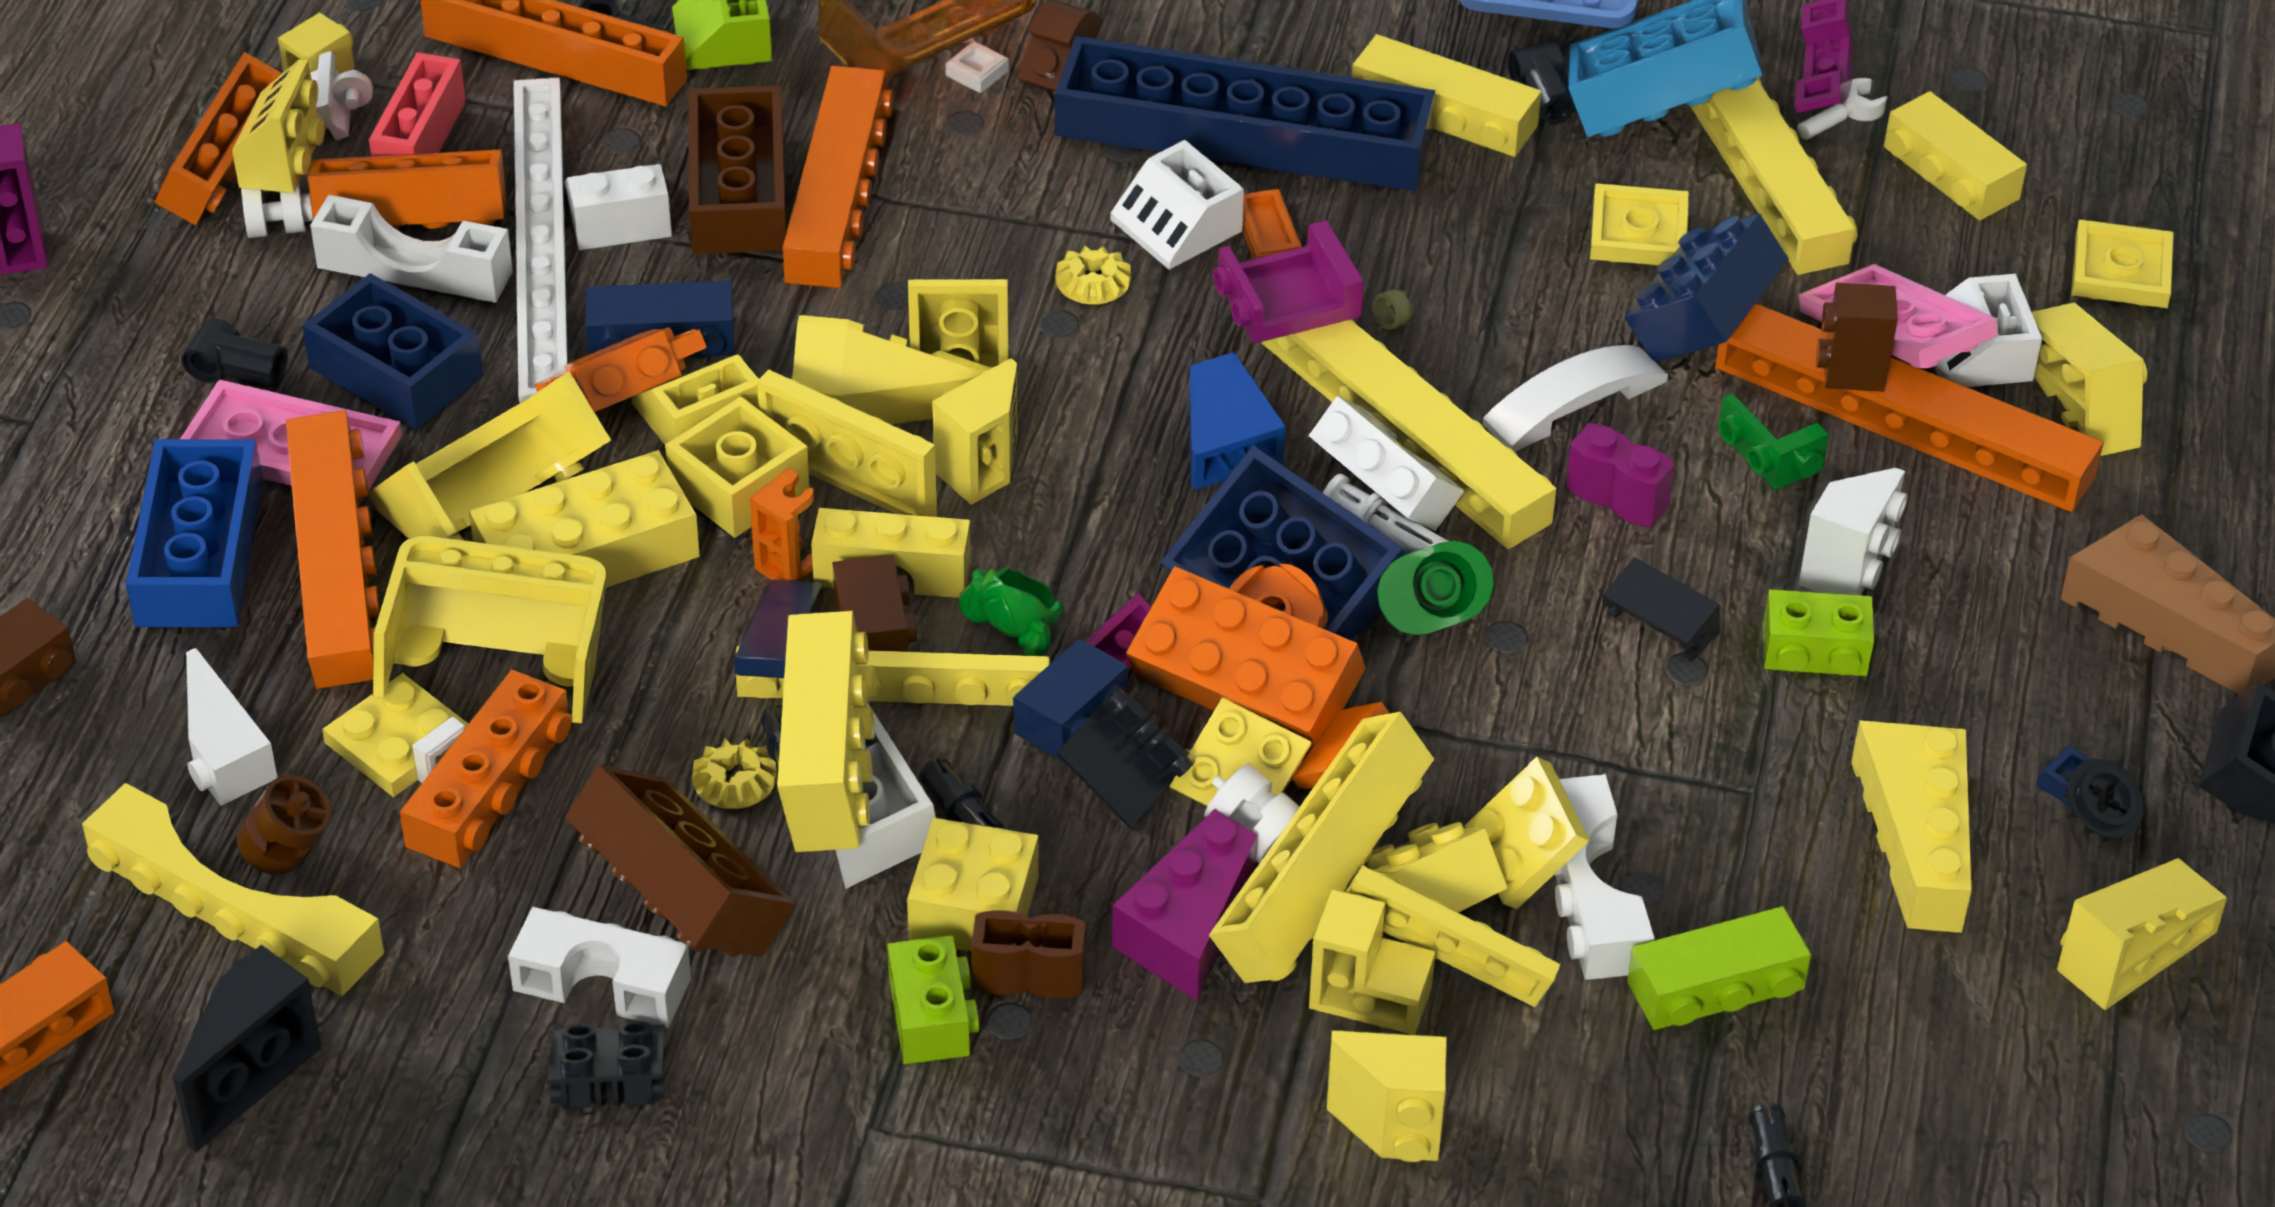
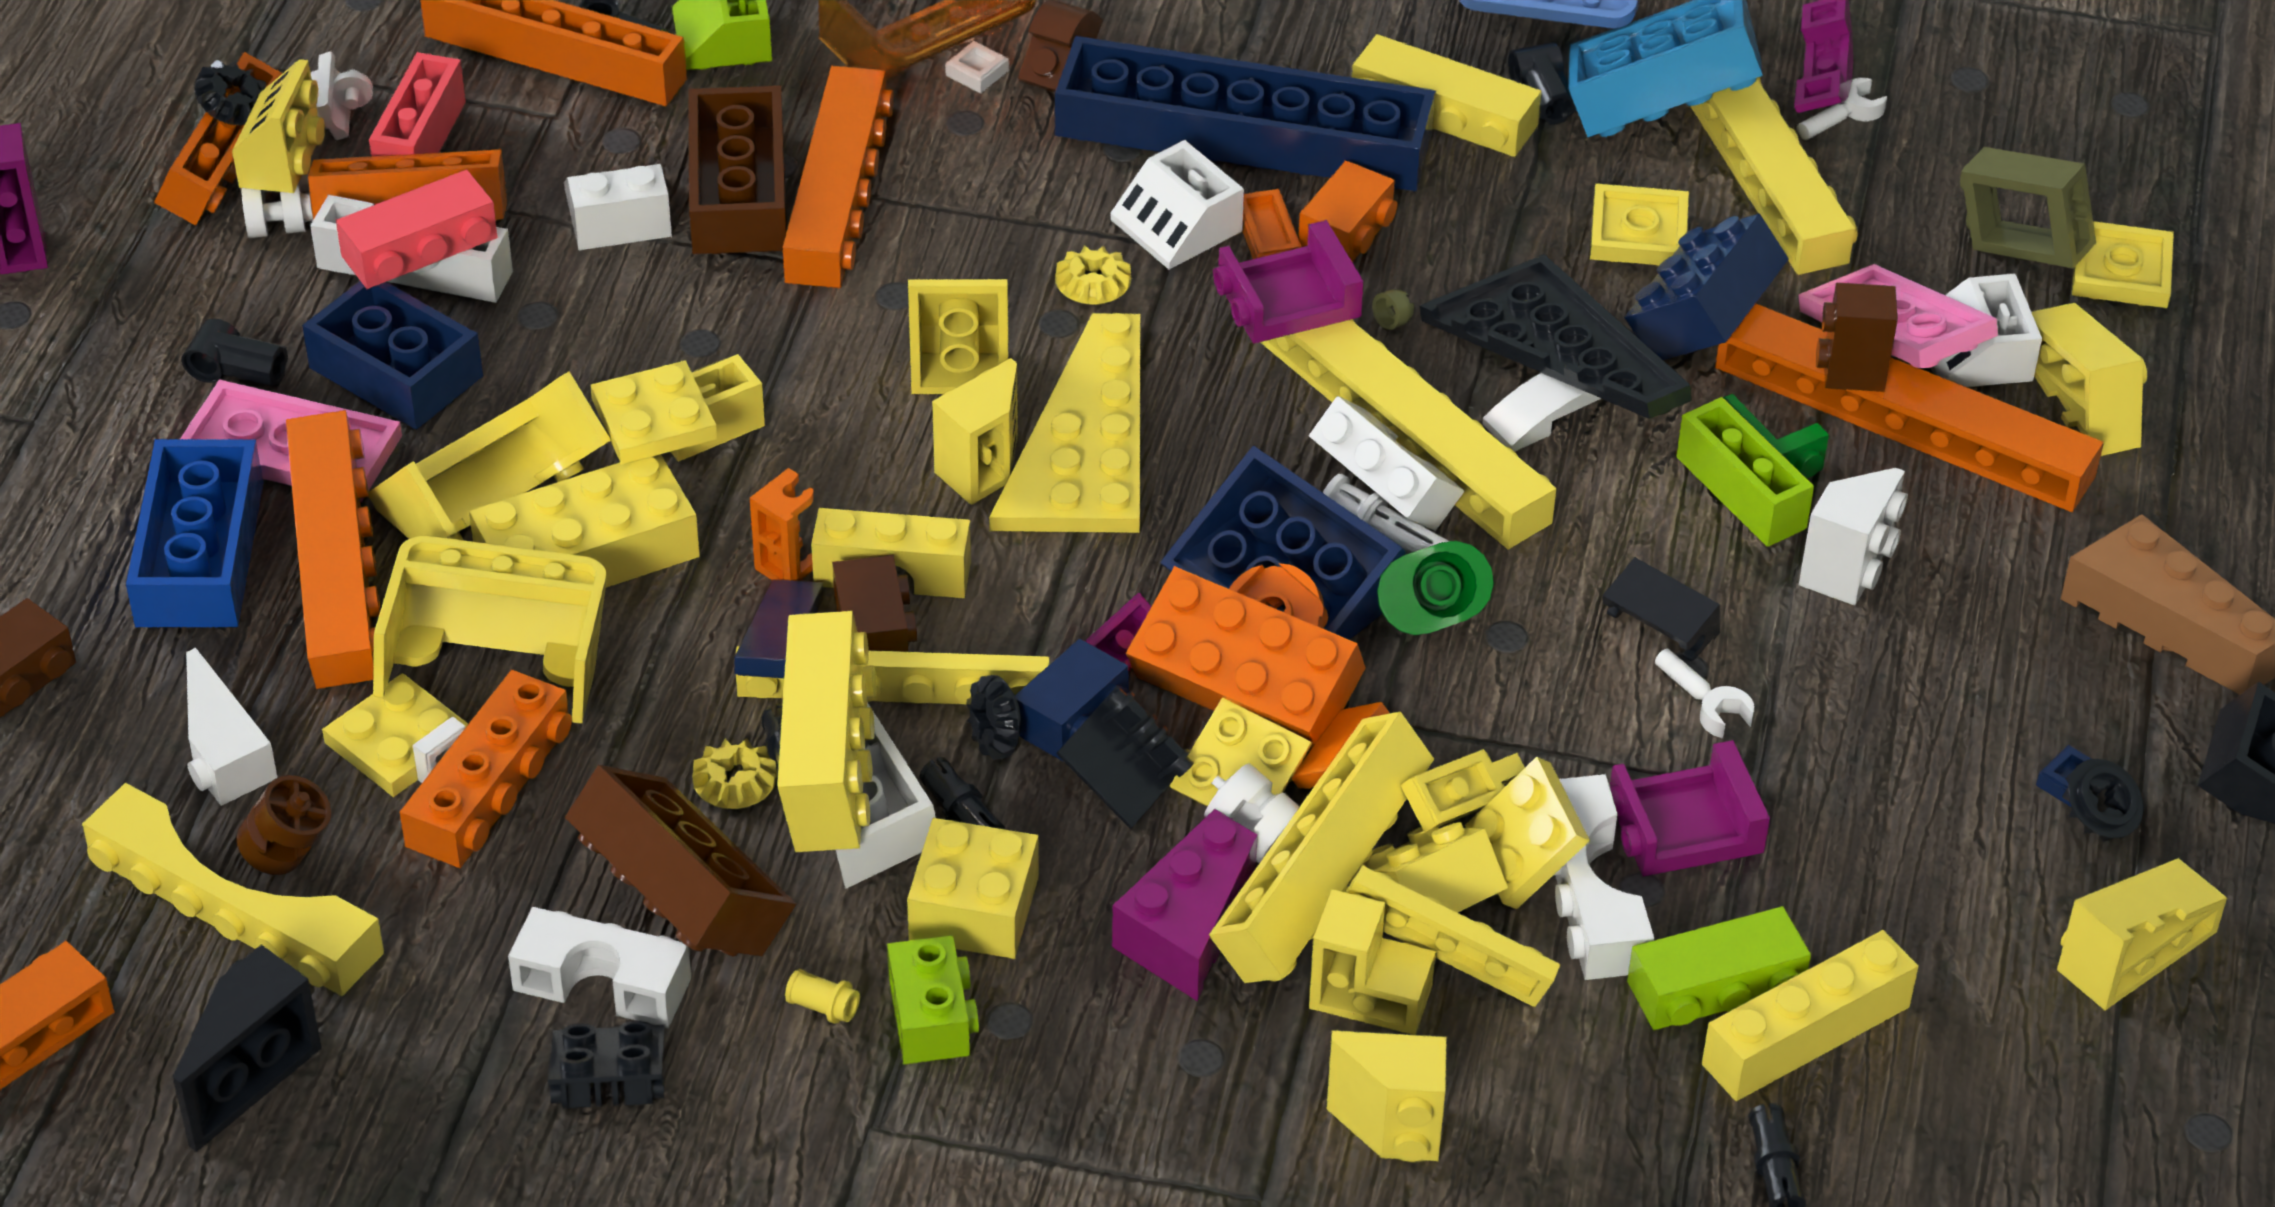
(211, 88): none -> black gear
(315, 38): light yellow brick -> none
(416, 229): none -> coral brick
(539, 233): white plate -> none
(627, 310): dark blue brick -> none
(631, 366): orange hinge -> none
(653, 412): none -> light yellow plate
(731, 459): light yellow brick -> none
(834, 1000): none -> light yellow pin
(854, 447): light yellow plate -> none
(873, 372): light yellow wedge -> none
(994, 717): none -> black gear
(1014, 606): green hair -> none
(1028, 954): reddish brown brick -> none
(1086, 446): none -> light yellow wing
(1227, 419): blue slope -> none
(1354, 205): none -> orange brick
(1458, 787): none -> light yellow hinge
(1562, 331): none -> black wing
(1620, 474): magenta brick -> none
(1690, 814): none -> magenta panel
(1714, 701): none -> white piece
(1745, 471): none -> lime brick
(1809, 1015): none -> light yellow brick
(1820, 635): lime brick -> none
(1921, 810): light yellow wedge -> none
(1955, 155): light yellow brick -> none
(2067, 201): none -> olive window

